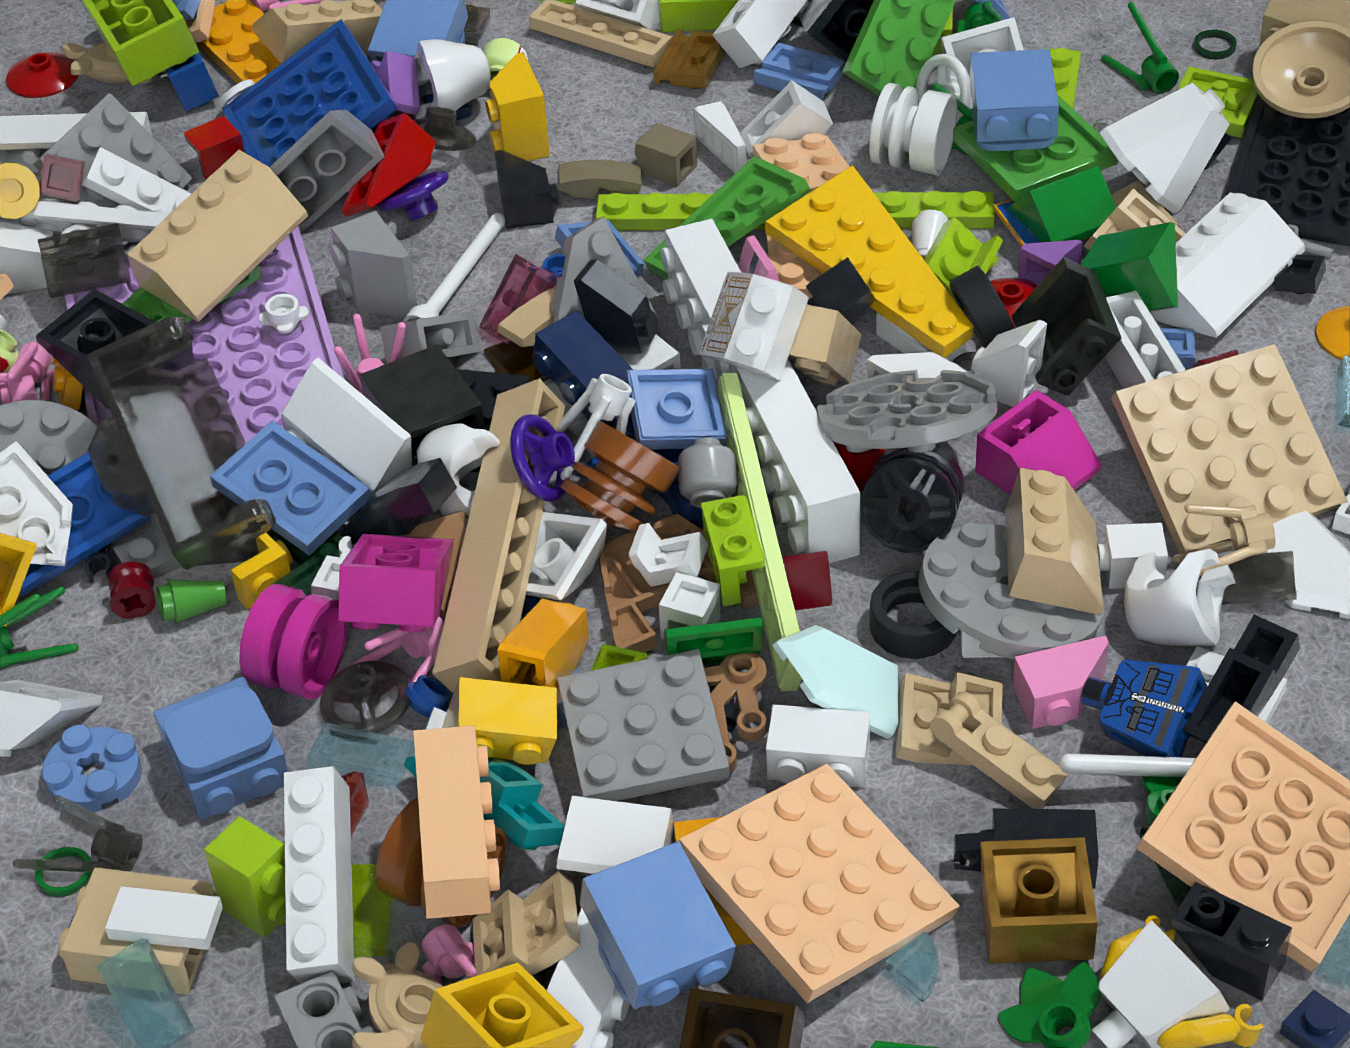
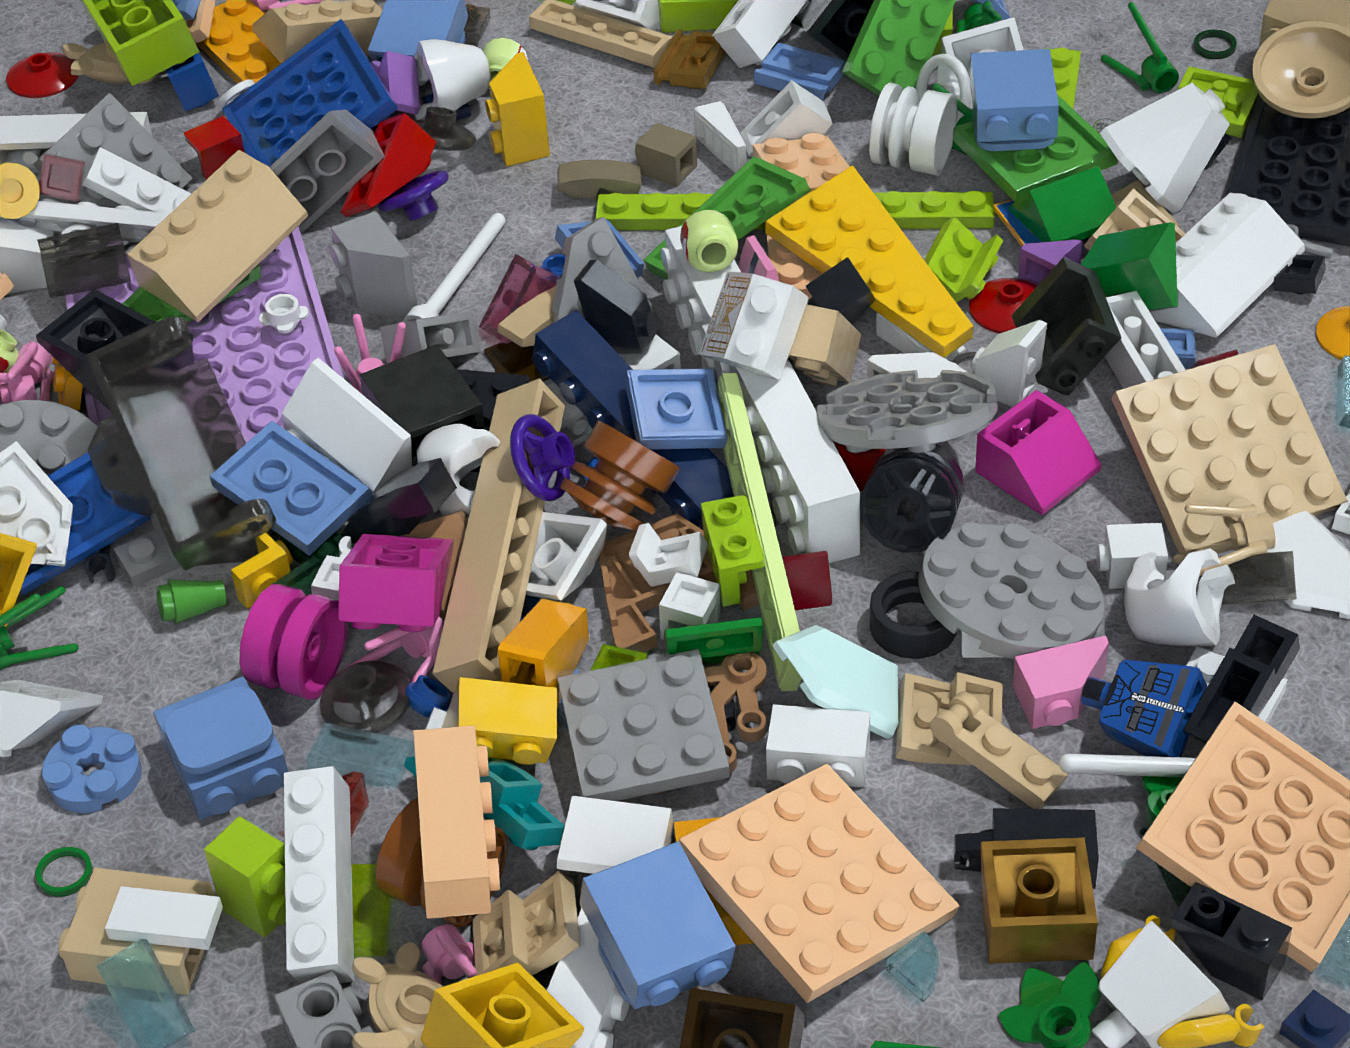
(111, 843): clear smoke plant -> none
(131, 590): dark red wheel -> none
(524, 191): black slope -> none
(608, 399): white plant -> none
(707, 472): light grey head -> none
(709, 241): none -> yellowish green head
(925, 229): white cone -> none
(981, 305): black tyre -> none
(1051, 544): tan slope -> none

